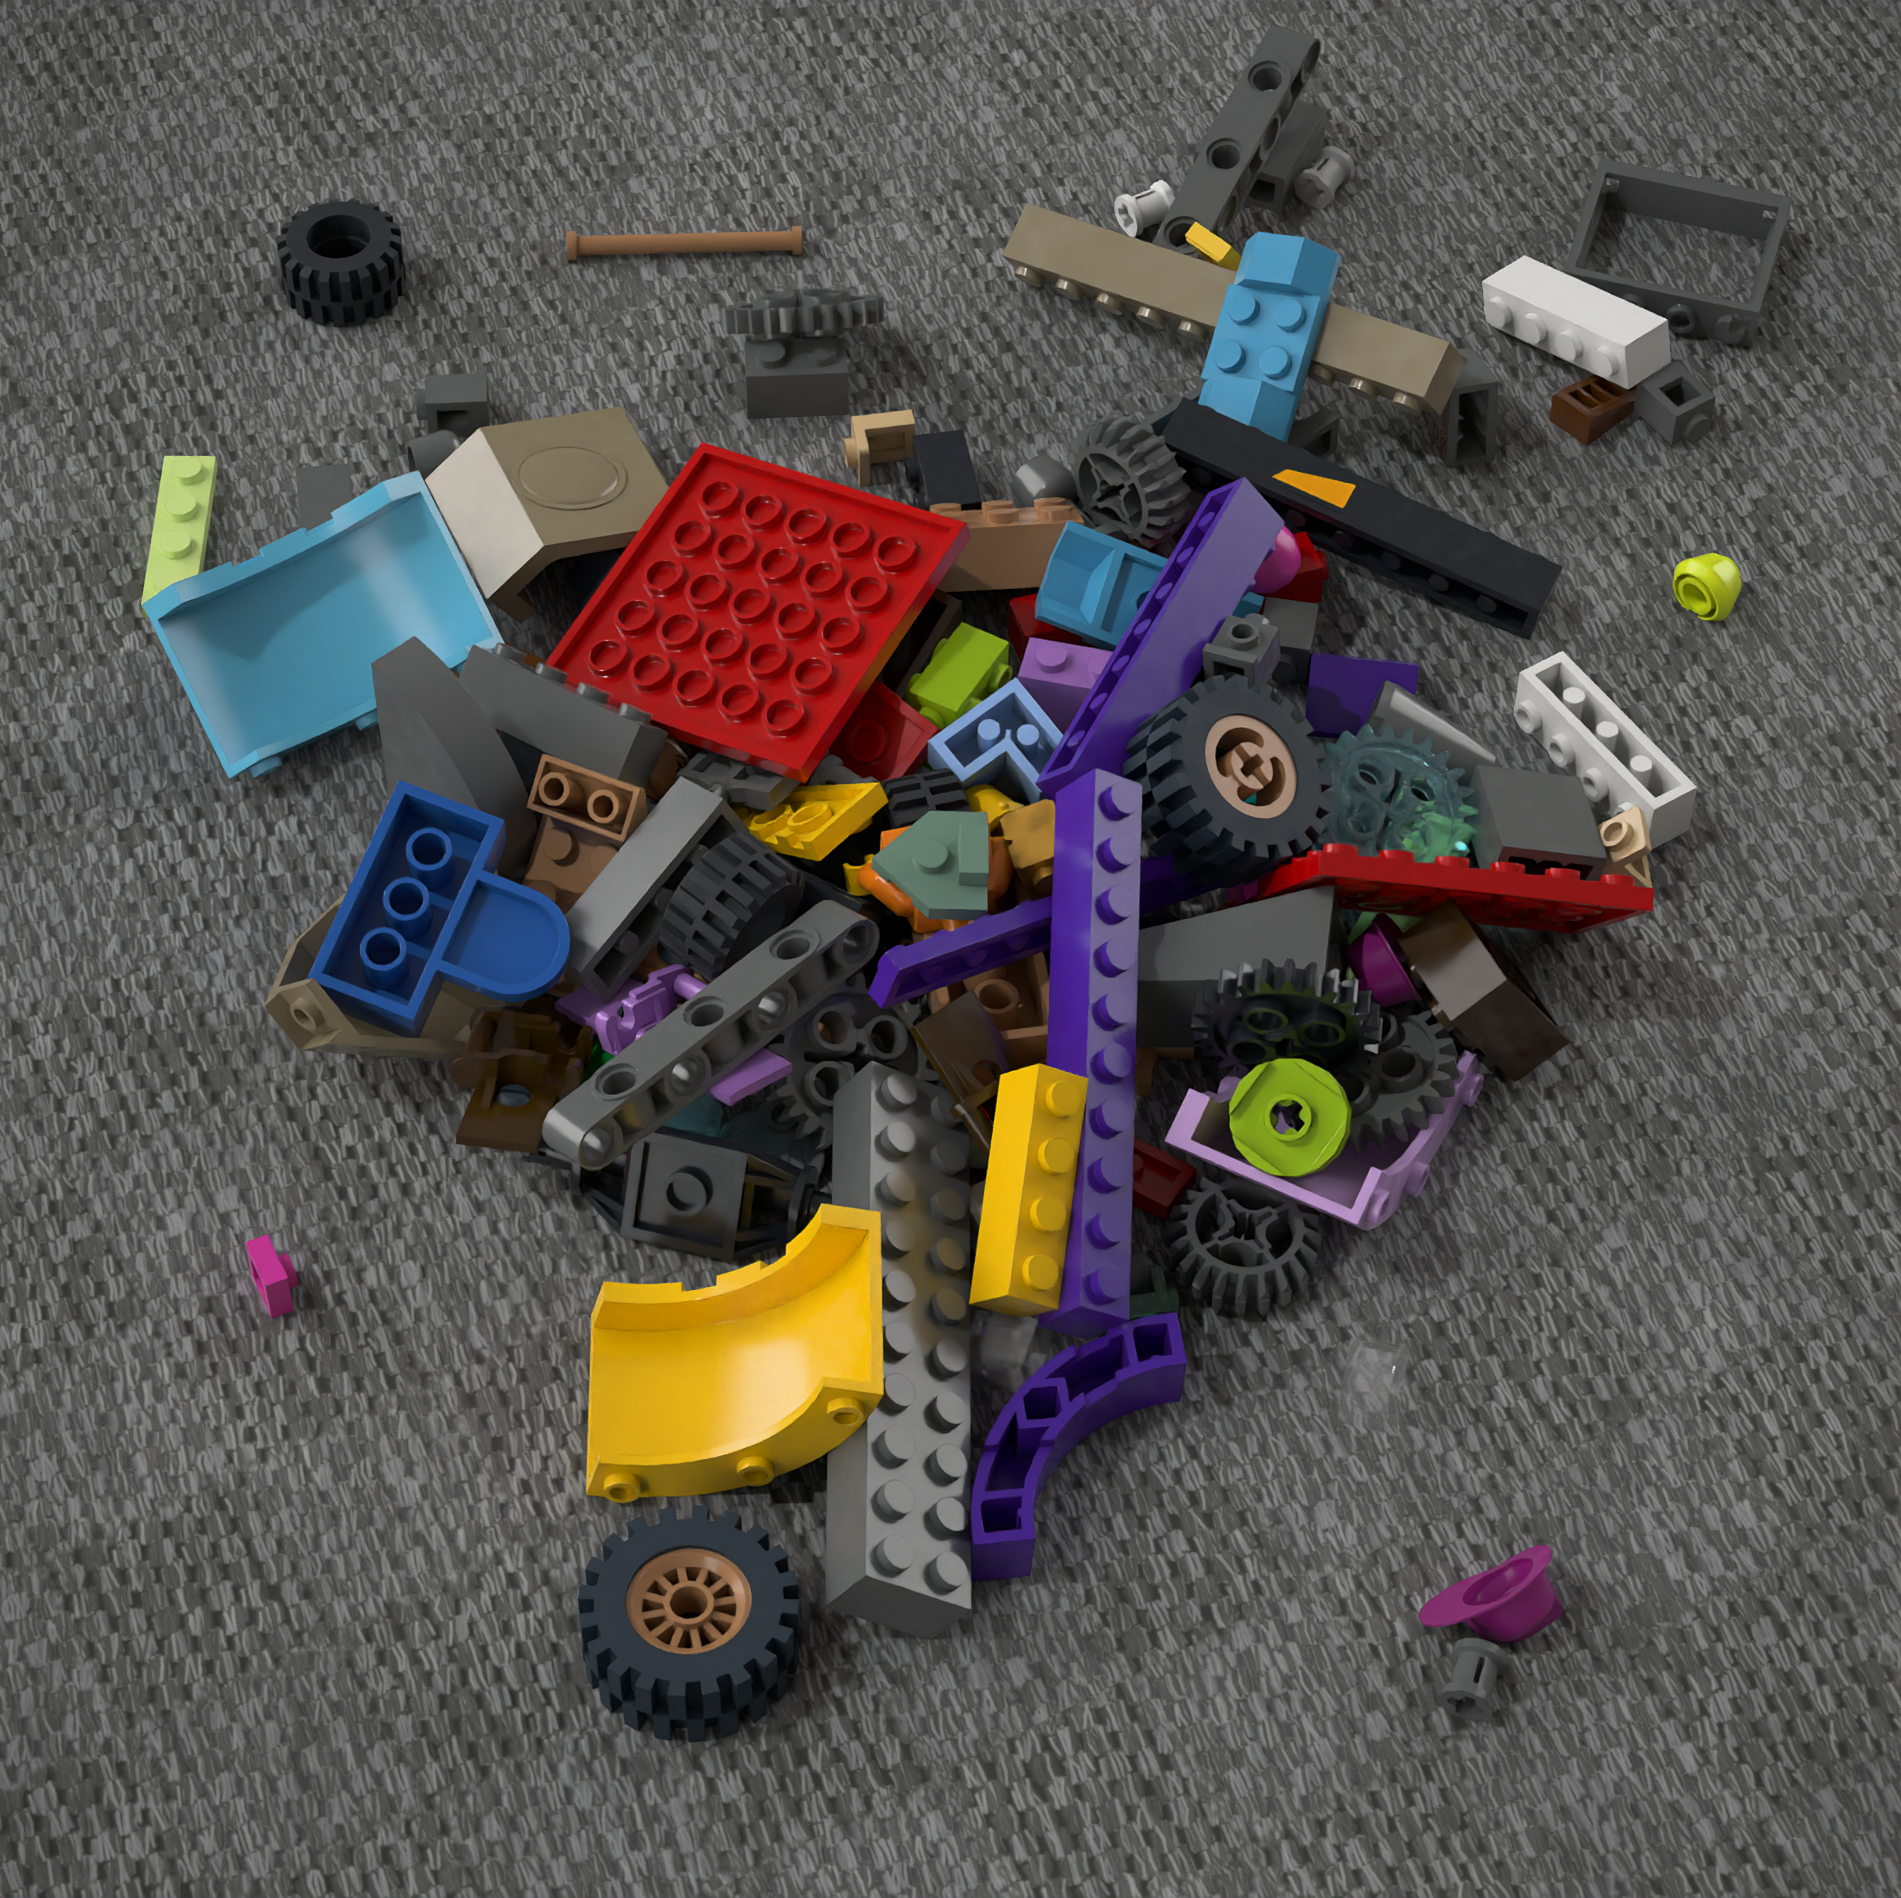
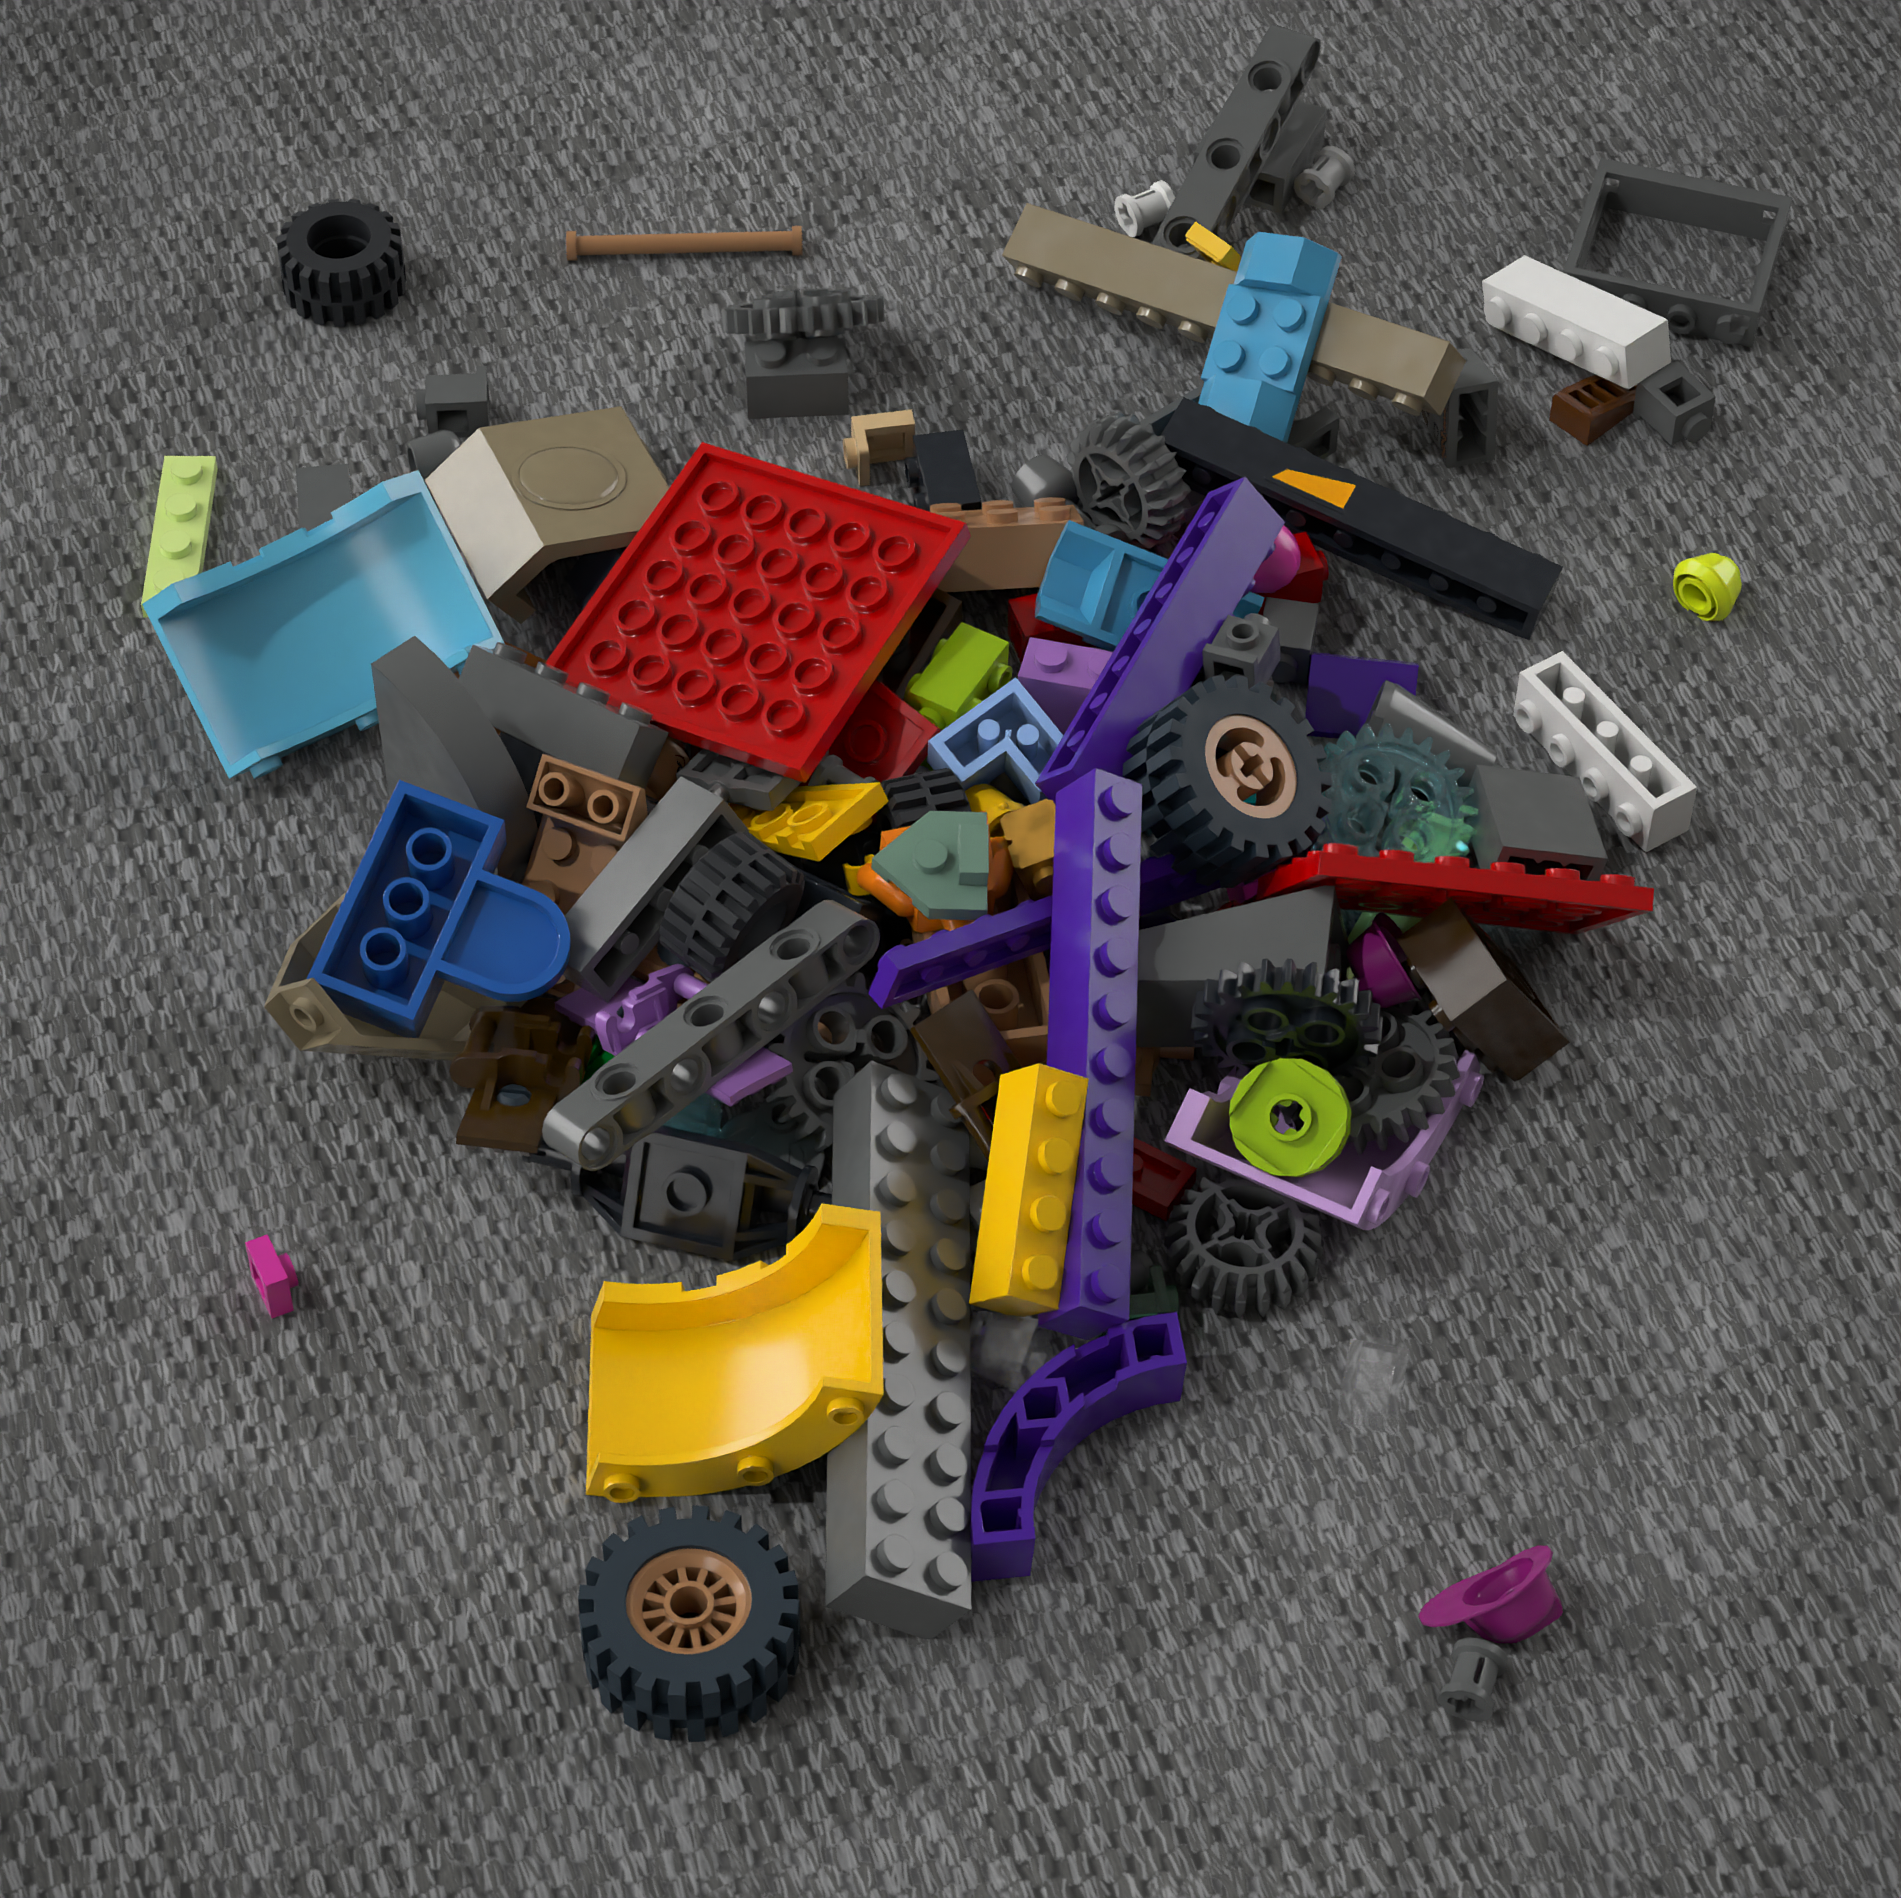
(1627, 846): tan bracket -> none

